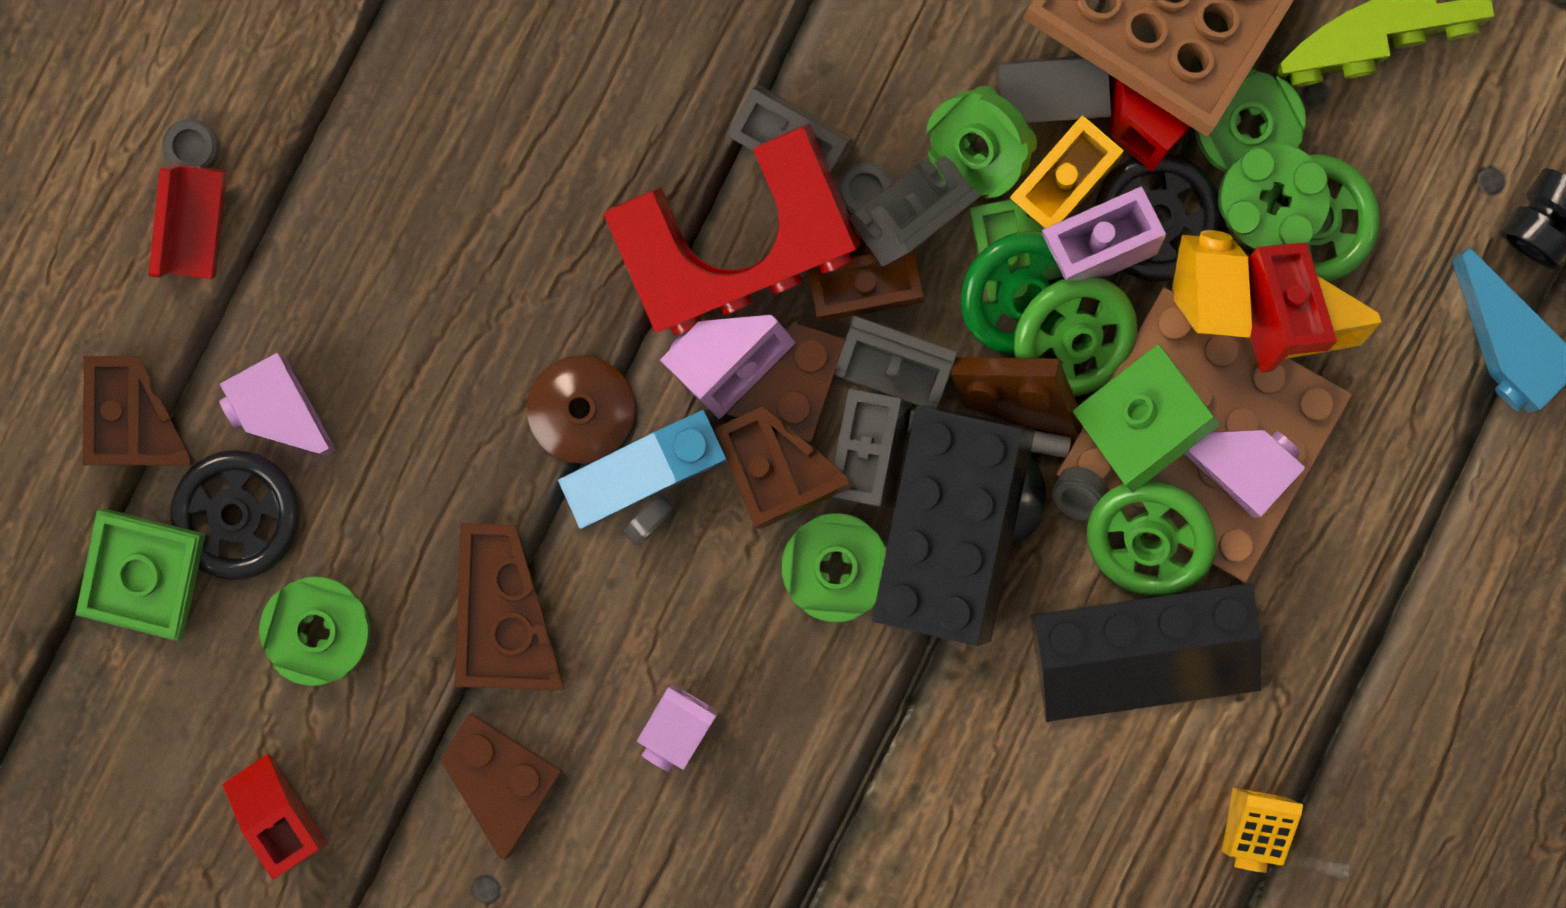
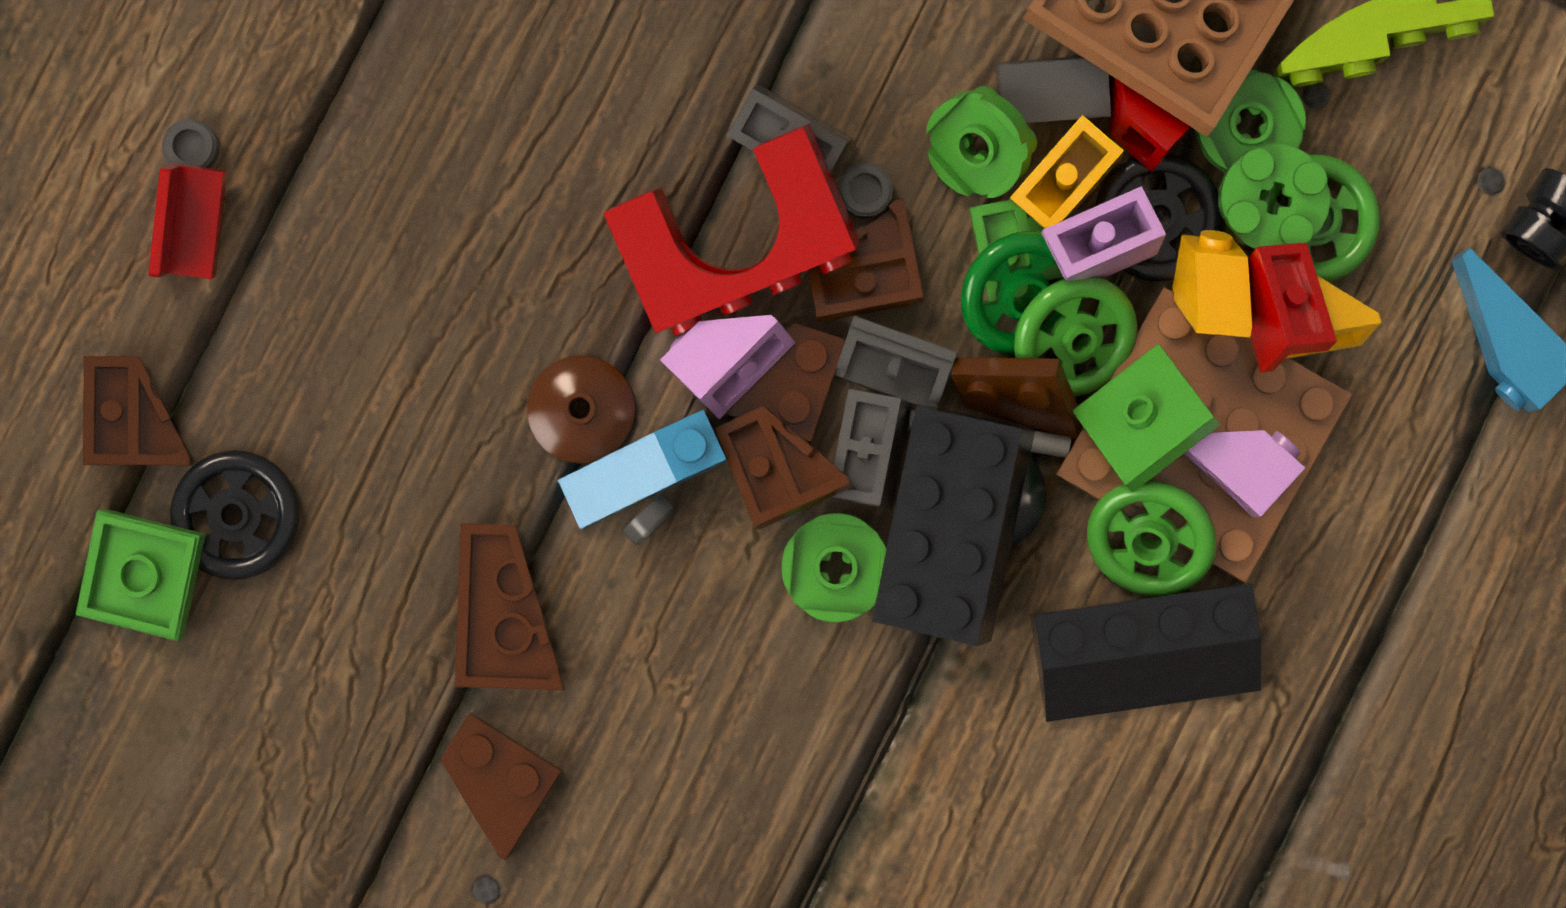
(272, 817): red slope -> none
(274, 406): lavender slope -> none
(288, 647): bright green plate -> none
(675, 728): lavender slope -> none
(912, 209): dark grey hinge -> none
(1078, 492): dark grey tile -> none
(1260, 829): yellow slope -> none

